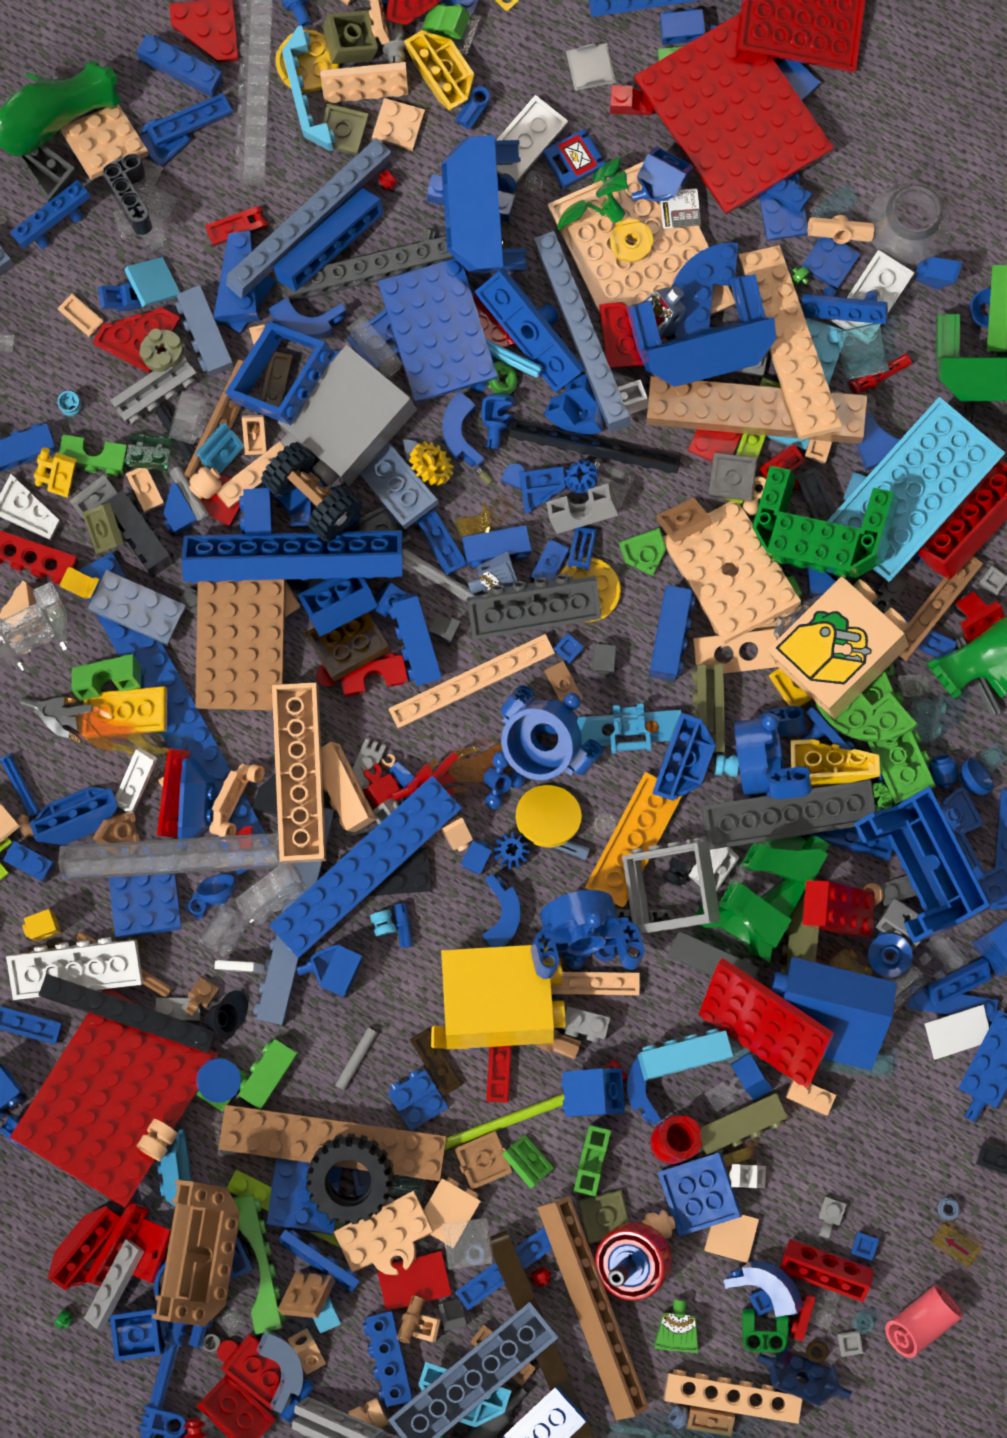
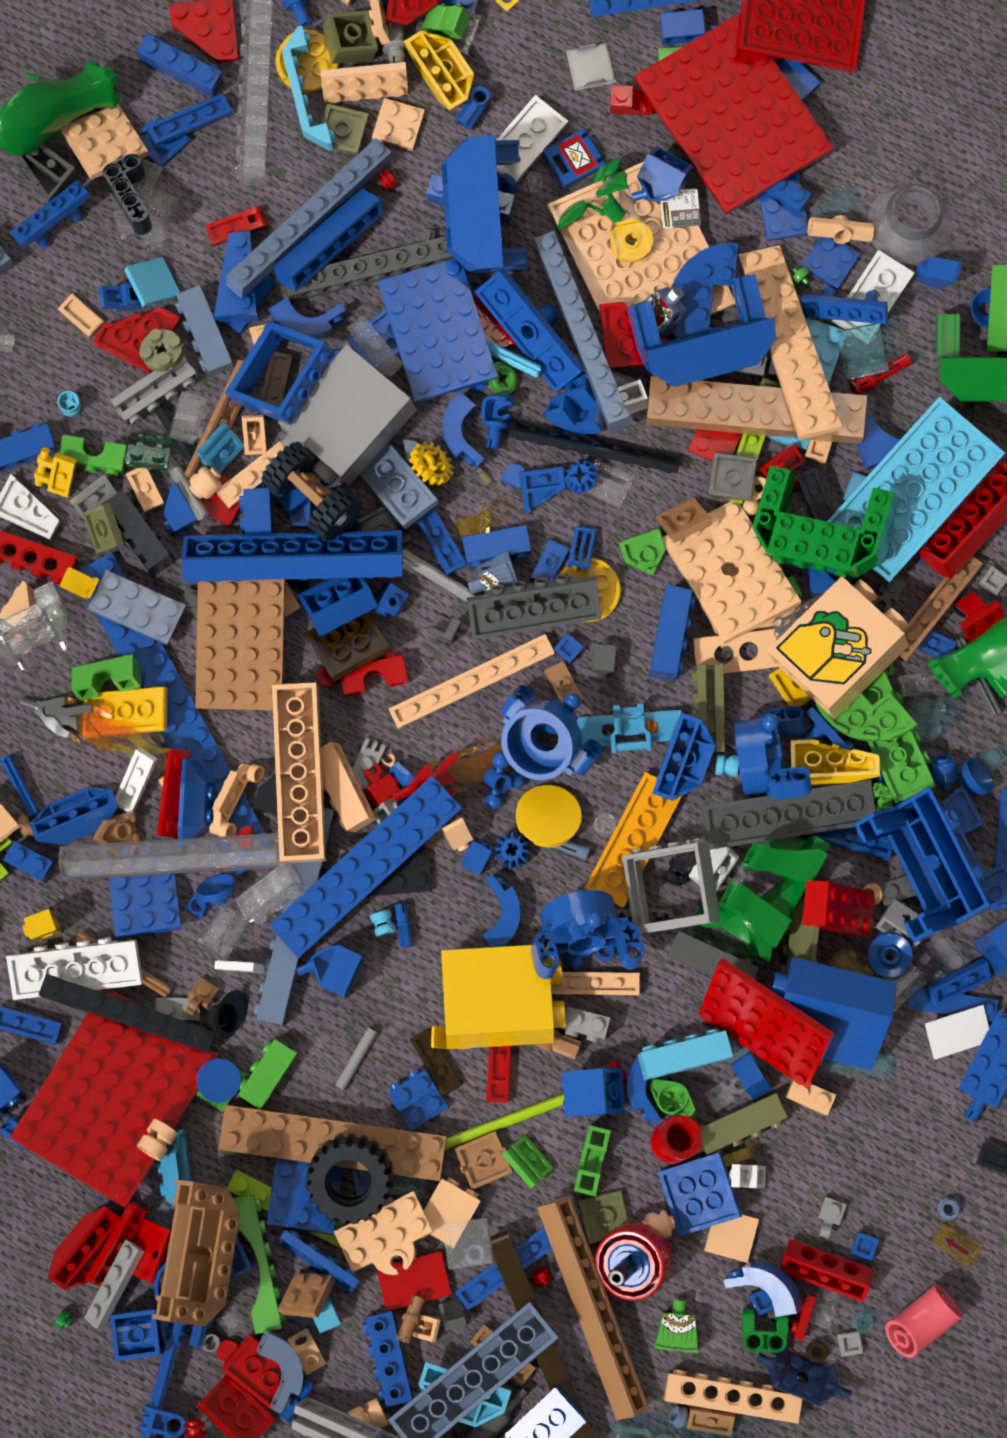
(416, 639): blue brick -> none
(569, 516): light grey arch -> none
(672, 1098): none -> bright green hat

